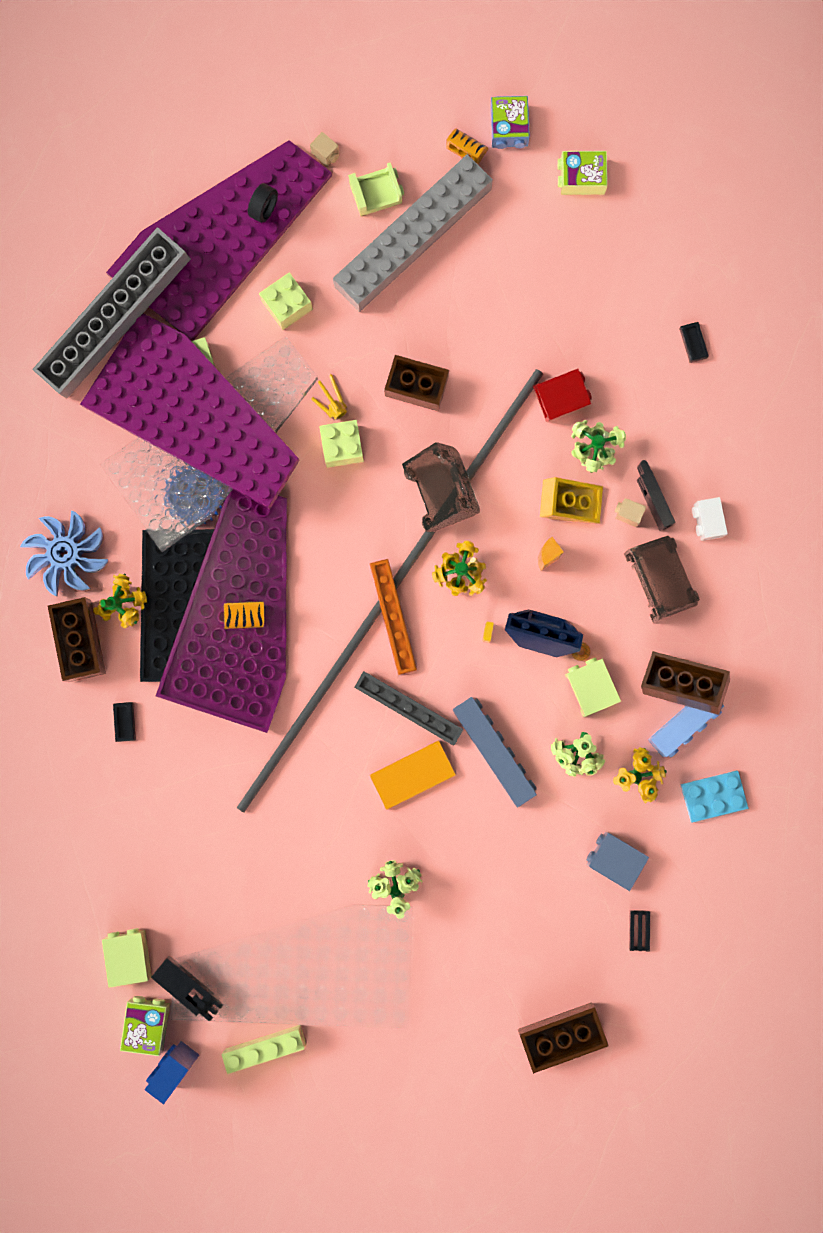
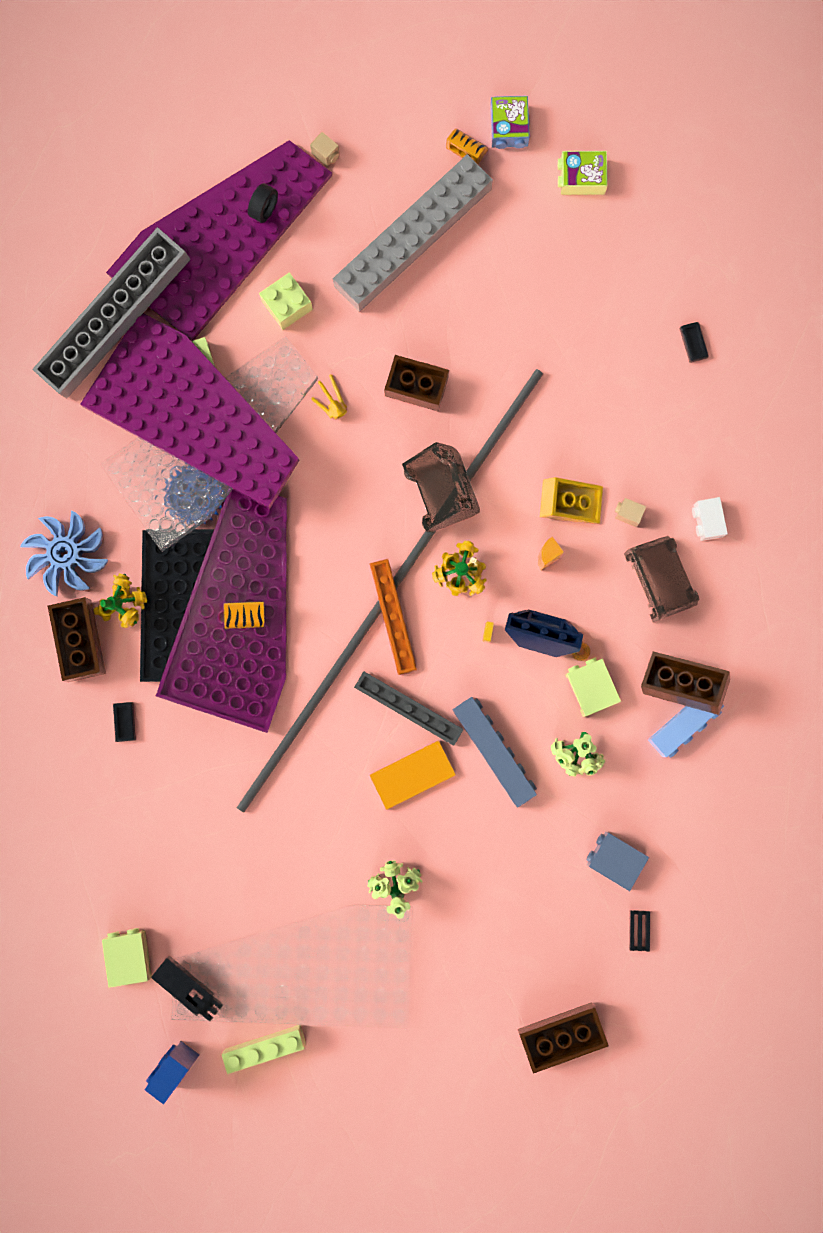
(145, 1026): brick -> none
(341, 443): yellowish green brick -> none
(376, 190): yellowish green panel -> none
(562, 394): red brick -> none
(598, 438): yellowish green plant -> none
(642, 763): yellow plant -> none
(654, 497): black hinge -> none
(714, 796): medium azure plate -> none

